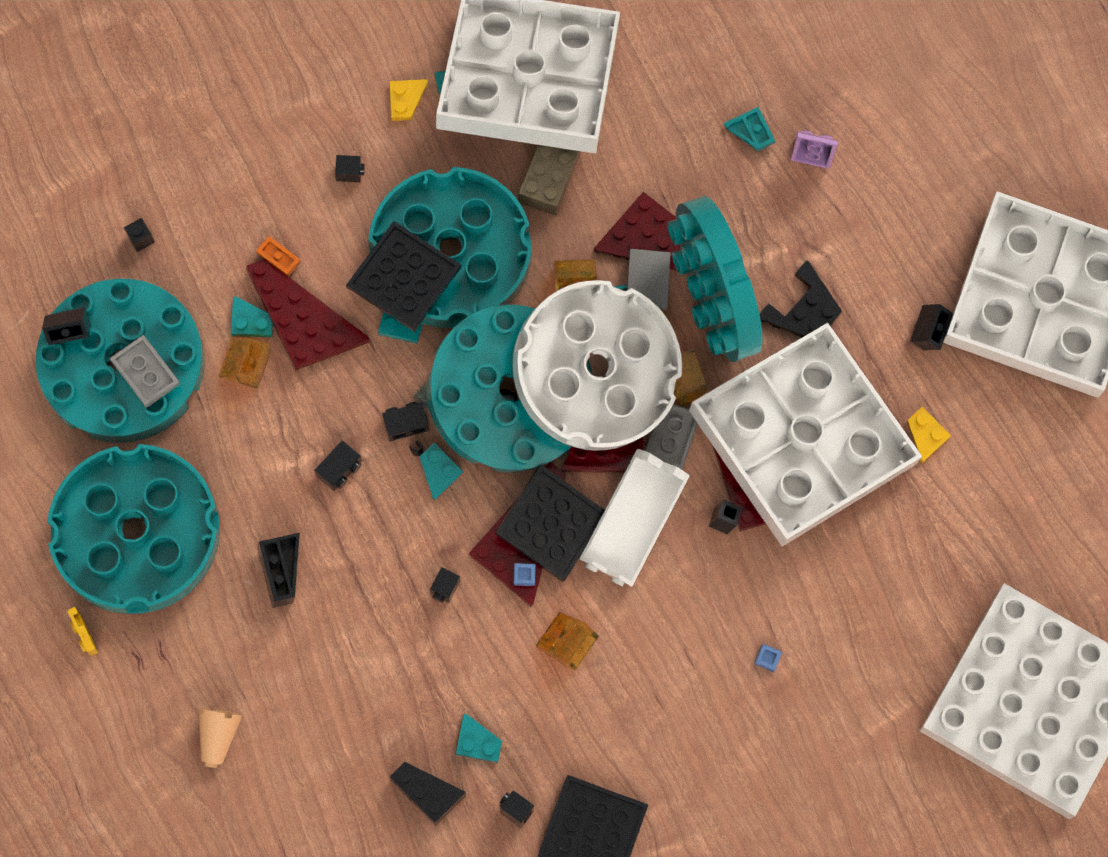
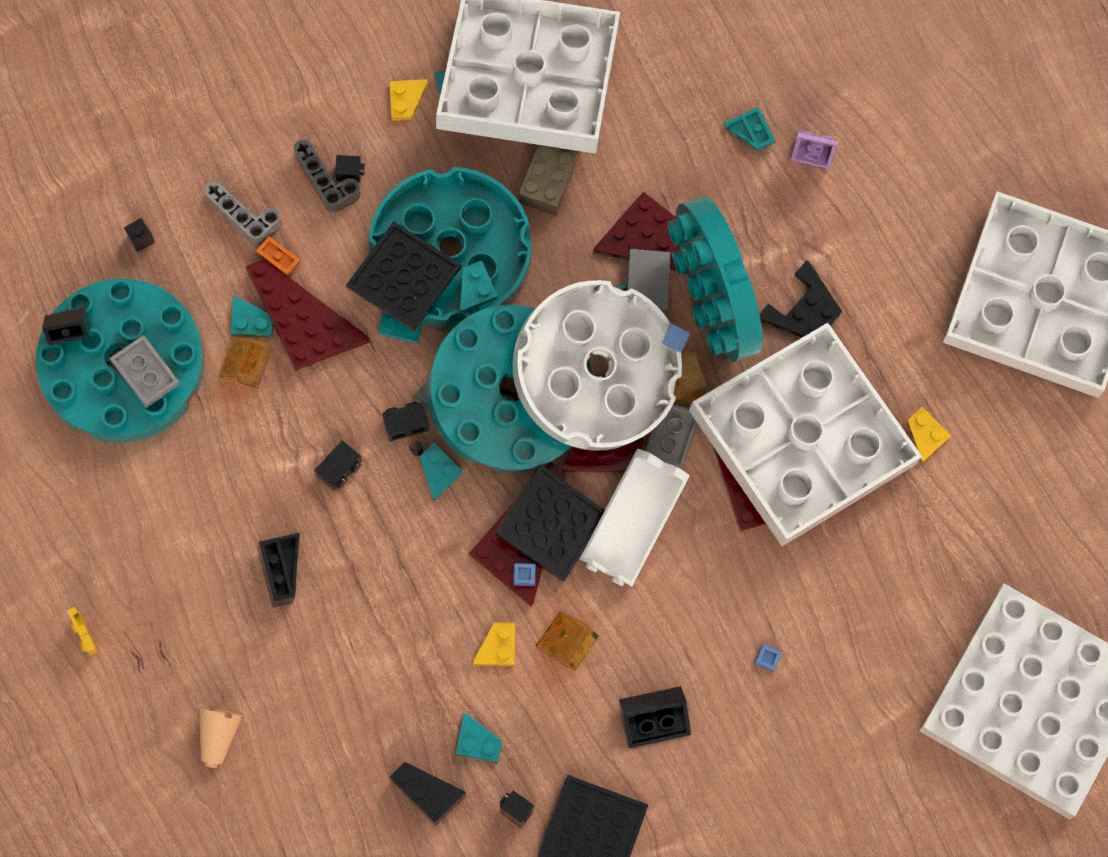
(140, 572): teal plate -> none
(239, 211): none -> light grey beam
(321, 175): none -> dark grey beam
(444, 585): black brick -> none
(476, 287): none -> teal wing
(498, 646): none -> yellow wing
(574, 271): clear yellow slope -> none
(655, 717): none -> black slope
(675, 338): none -> medium blue tile
(725, 516): black brick -> none
(931, 327): black brick -> none

